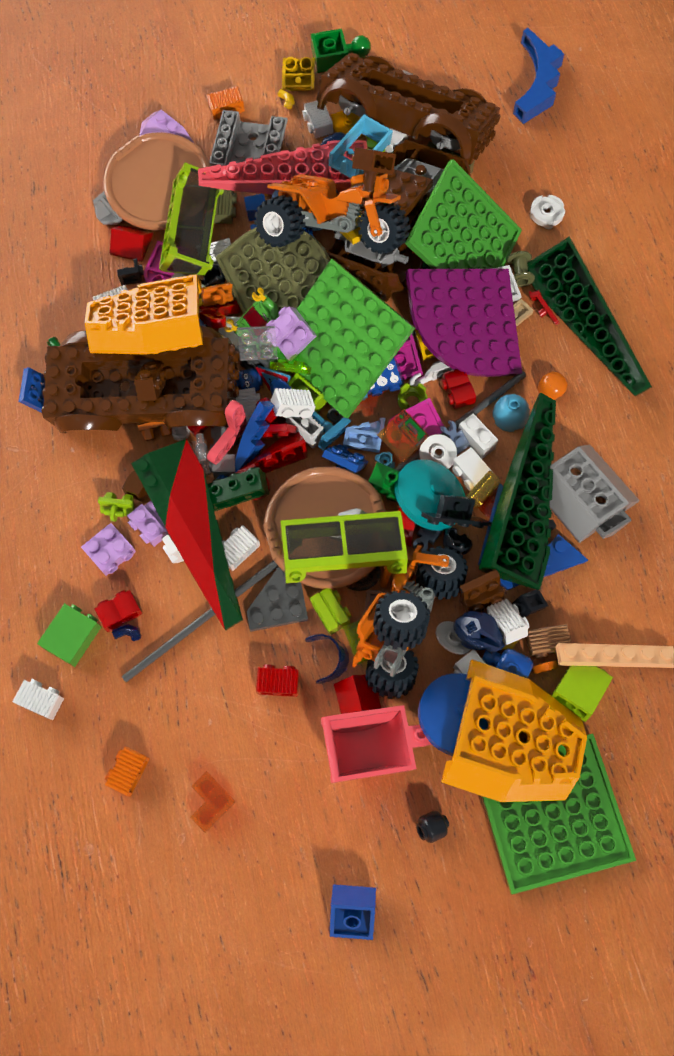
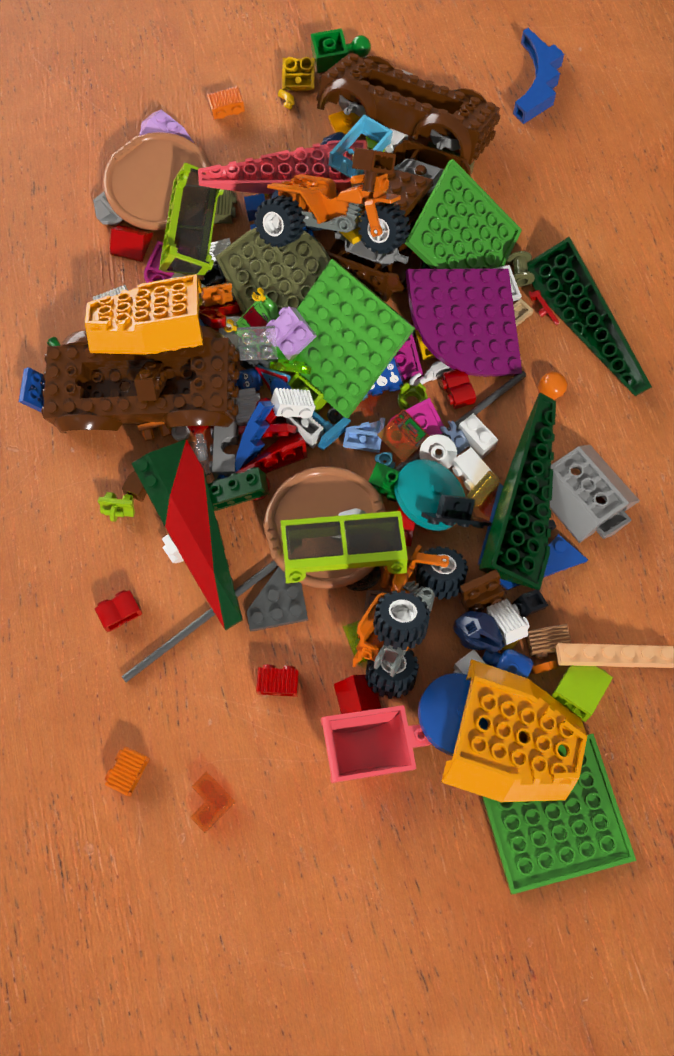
(38, 699): white brick -> none
(70, 634): bright green brick -> none
(108, 549): lavender plate -> none
(129, 630): clear blue arm -> none
(131, 275): black bracket -> none
(148, 523): lavender plate -> none
(234, 141): light grey slope -> none
(236, 425): coral beam -> none
(239, 546): white brick -> none
(318, 120): white brick -> none
(330, 610): lime brick -> none
(343, 657): clear blue piece -> none
(344, 458): blue plate -> none
(352, 912): blue slope -> none
(426, 536): sand blue plate -> none
(432, 826): black head -> none
(449, 639): white dish -> none
(457, 542): black hair -> none
(511, 412): medium azure cylinder -> none
(546, 219): white plate -> none

